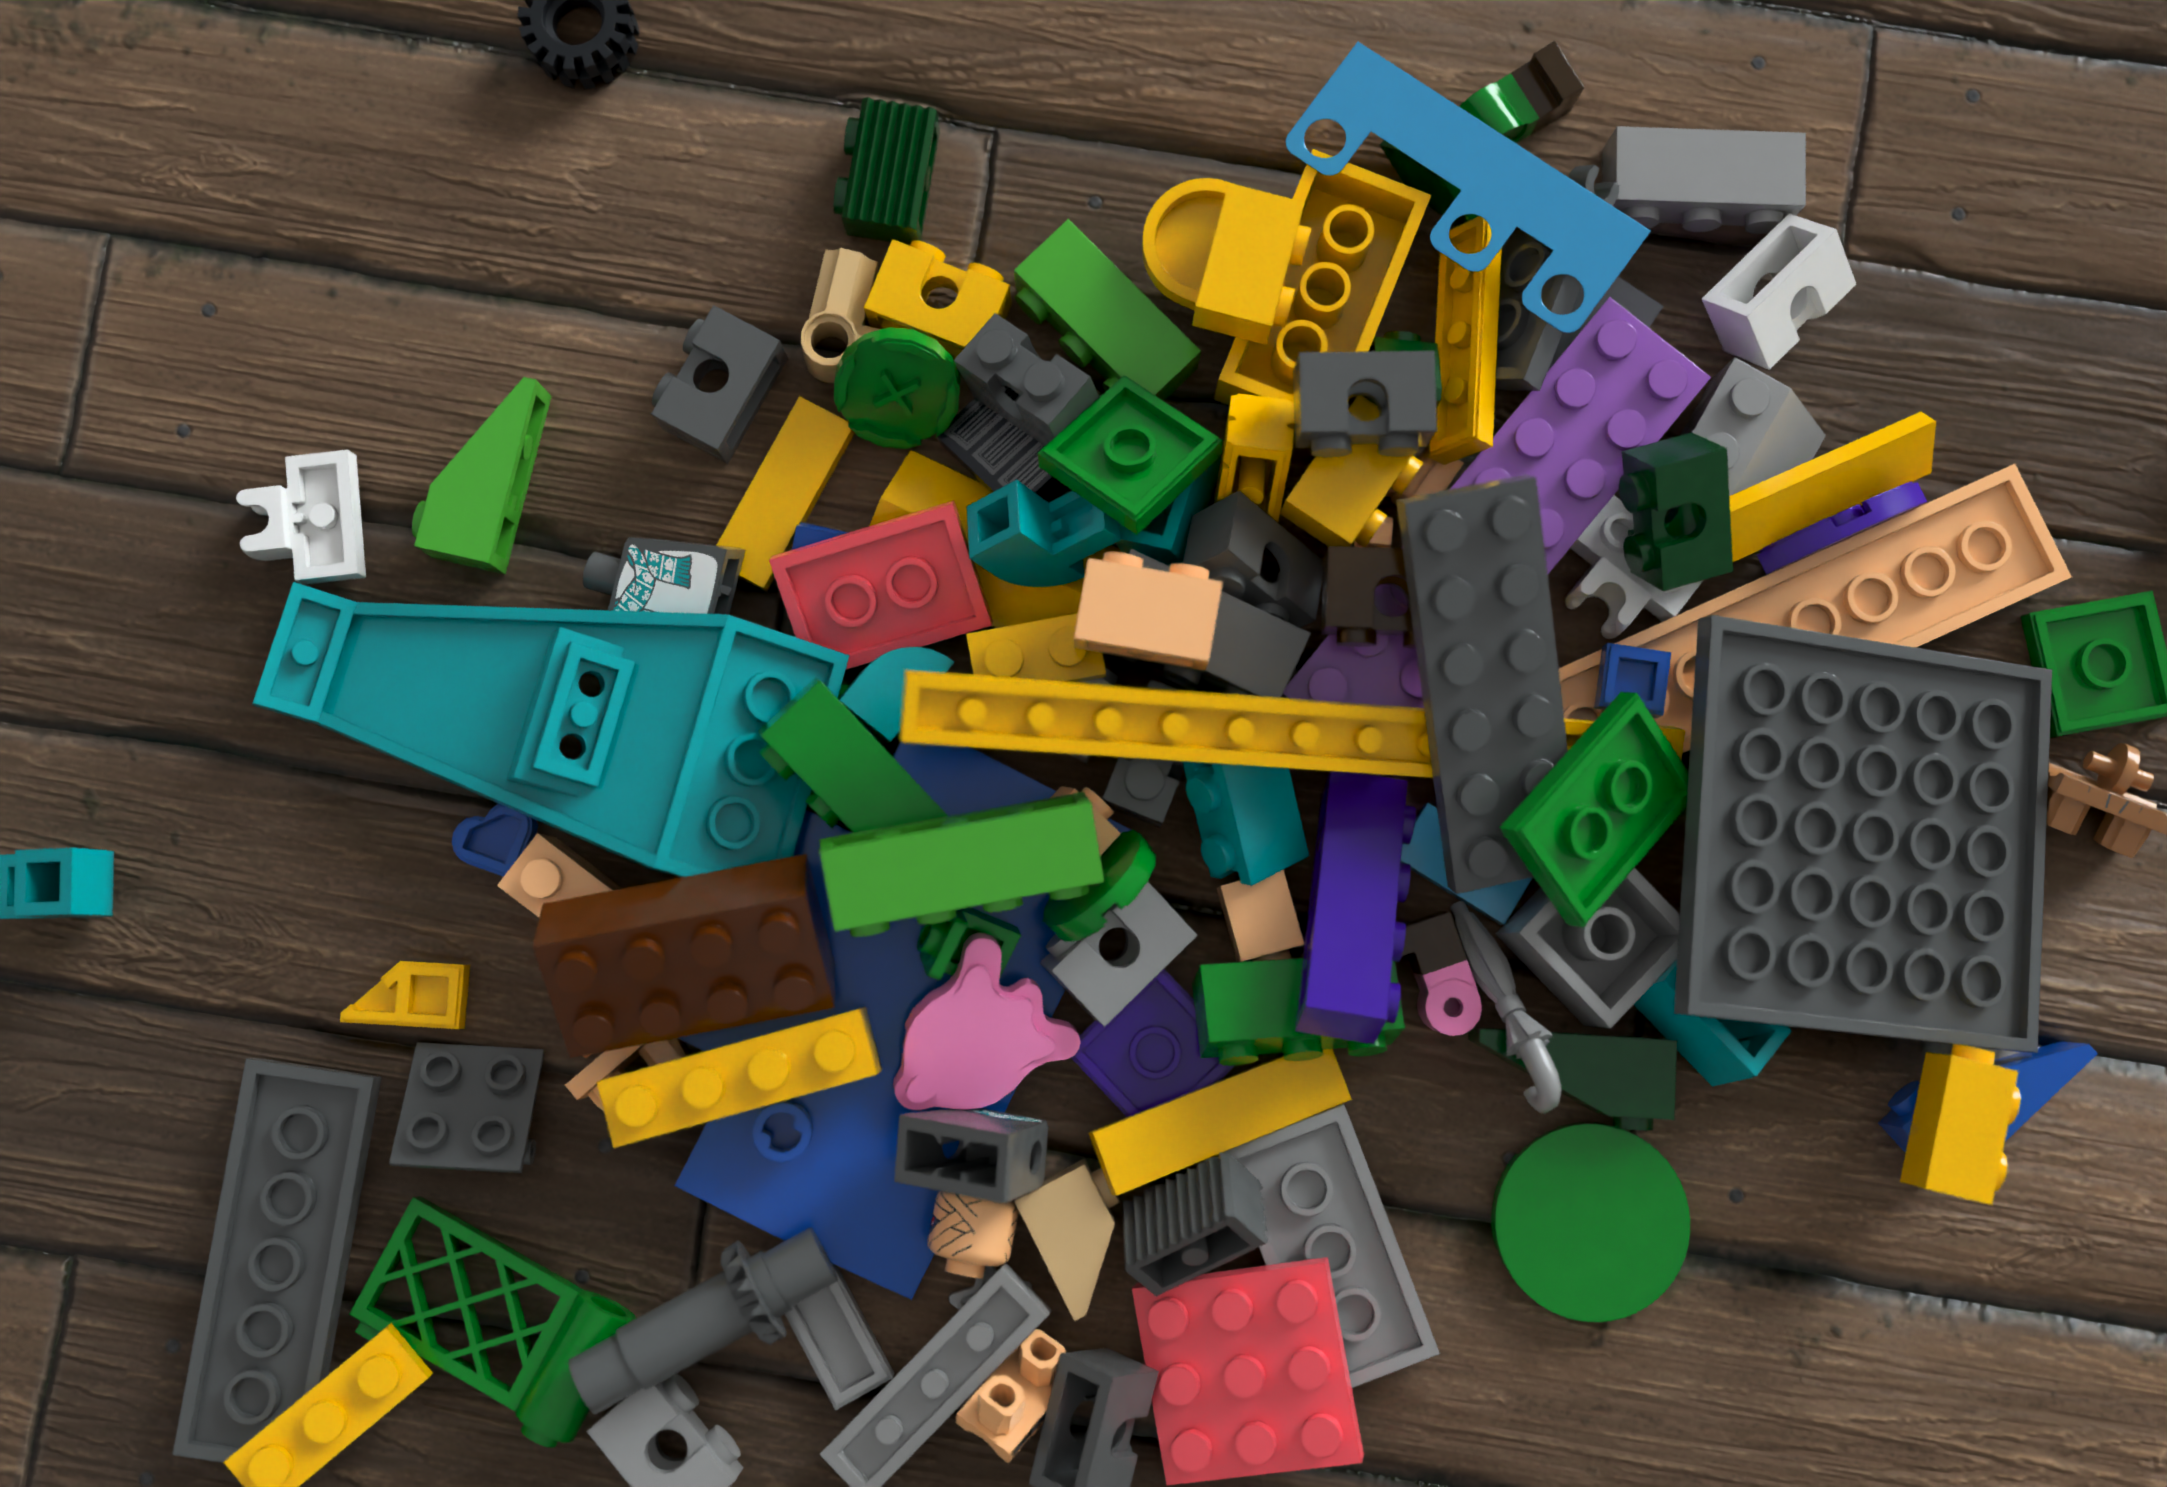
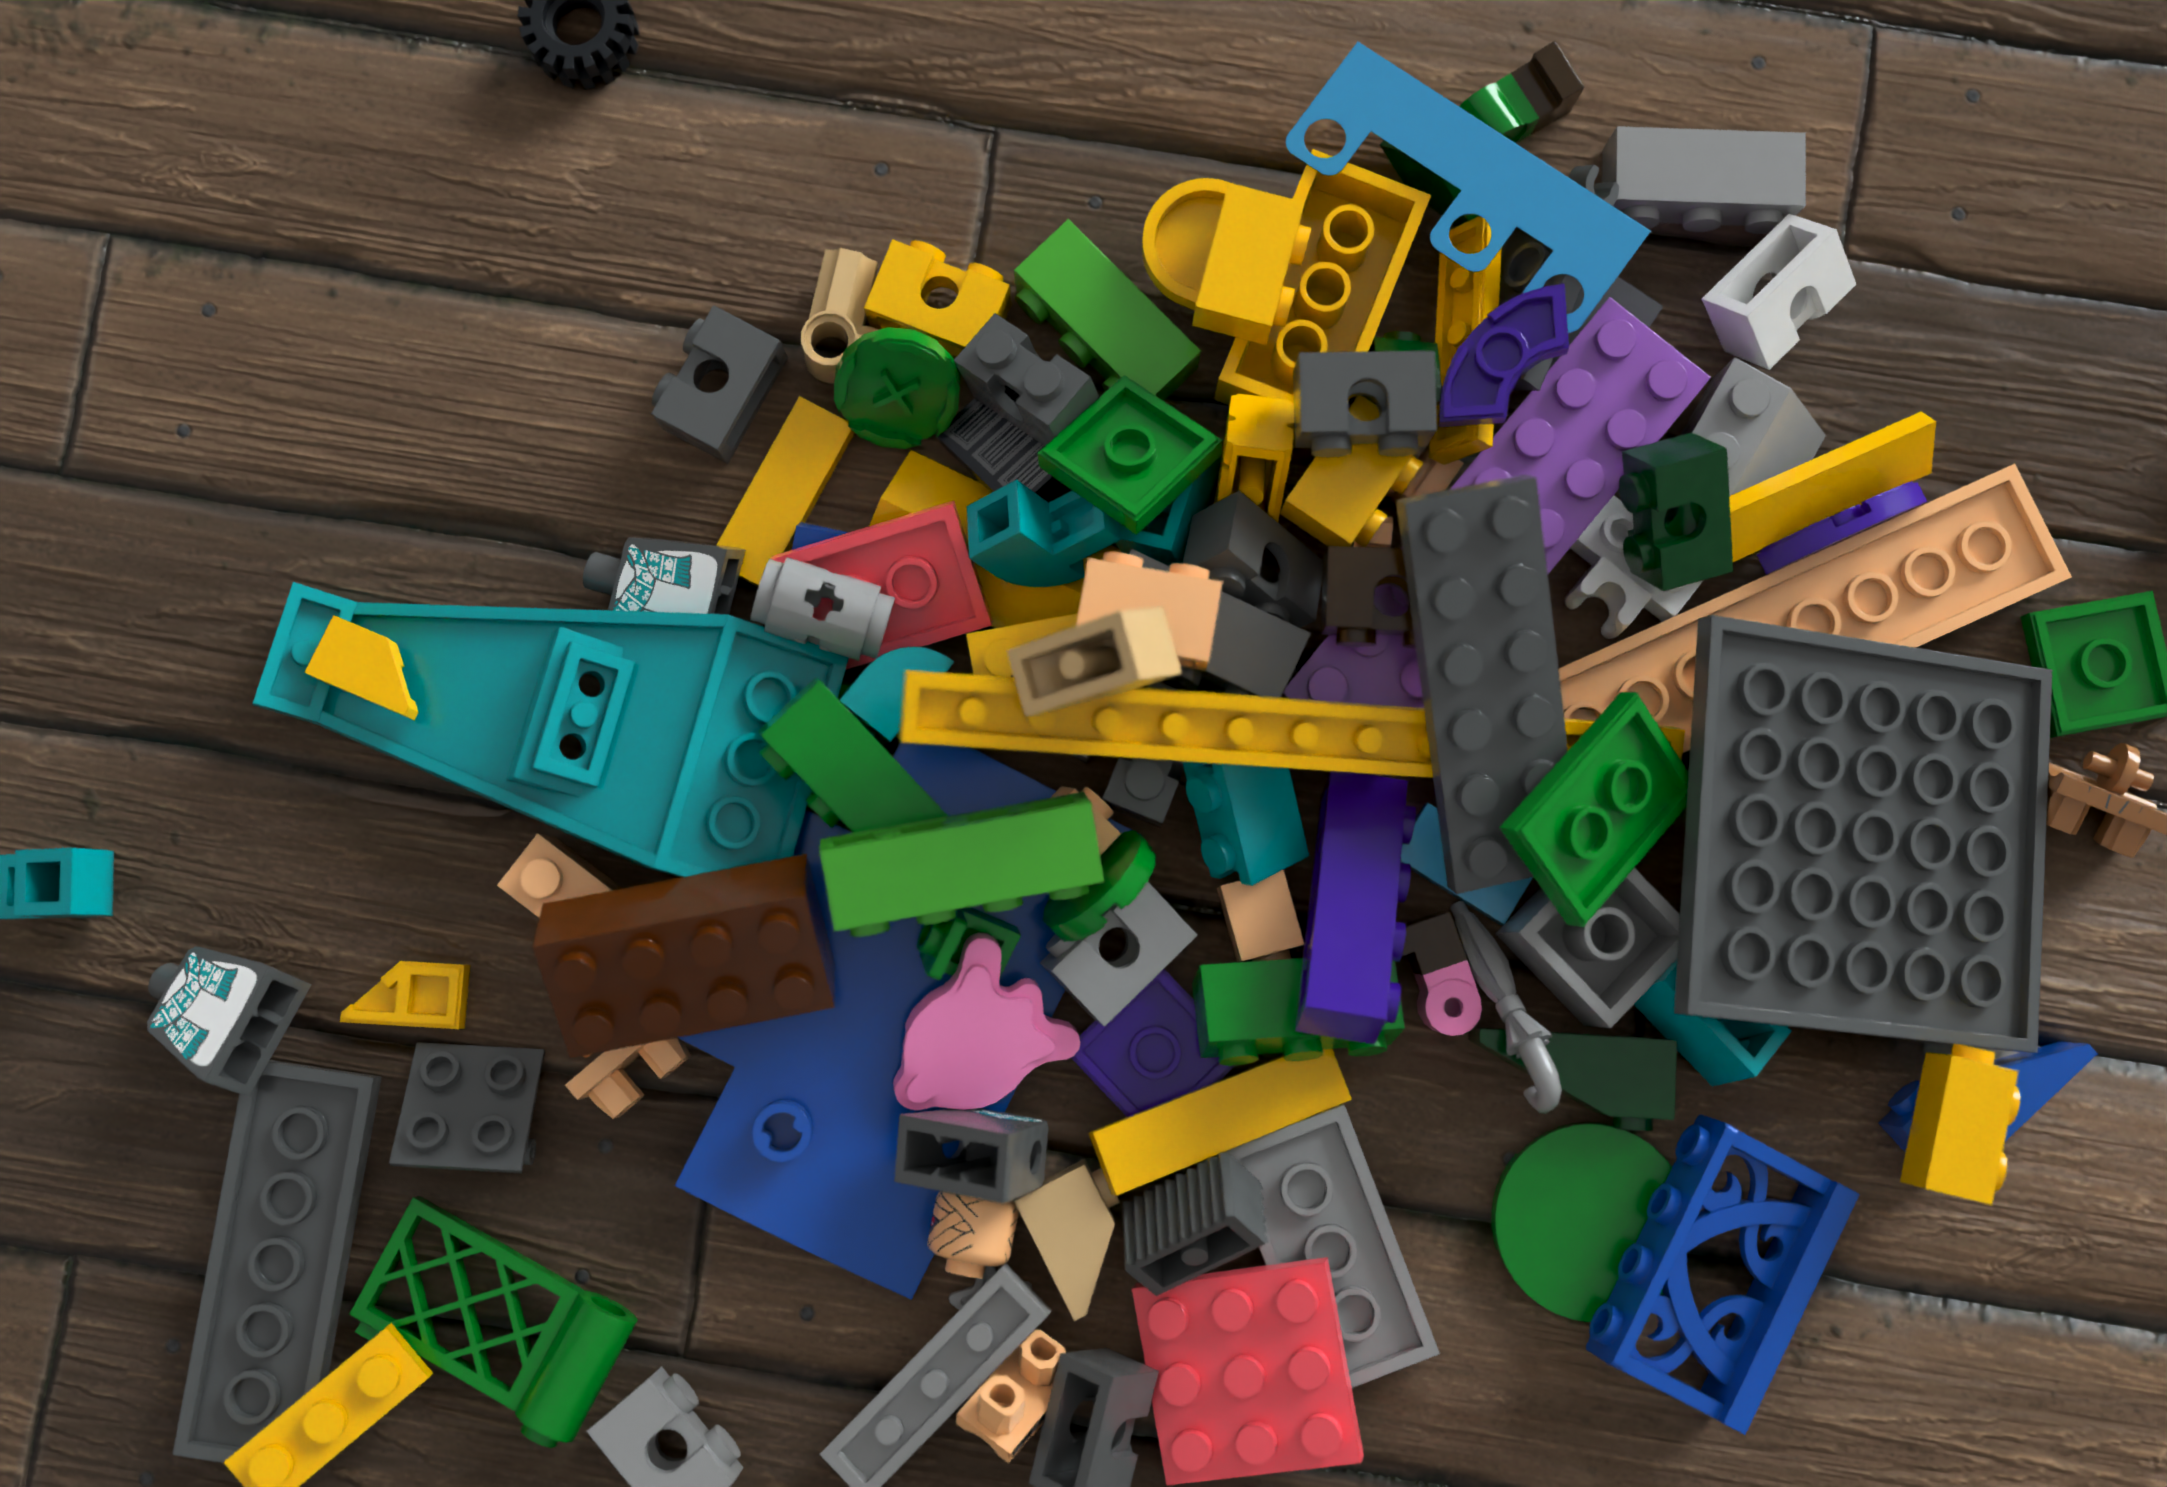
(223, 1015): none -> dark grey torso
(311, 519): white plate -> none
(362, 666): none -> yellow tile
(482, 490): bright green slope -> none
(494, 840): blue tile -> none
(704, 1319): dark grey gear -> none
(739, 1077): yellow brick -> none
(794, 588): none -> light grey piece
(839, 1343): light grey tile -> none
(889, 171): dark green brick -> none
(1094, 660): none -> tan slope
(1499, 353): none -> dark purple tile
(1635, 671): blue tile -> none
(1782, 1285): none -> blue fence

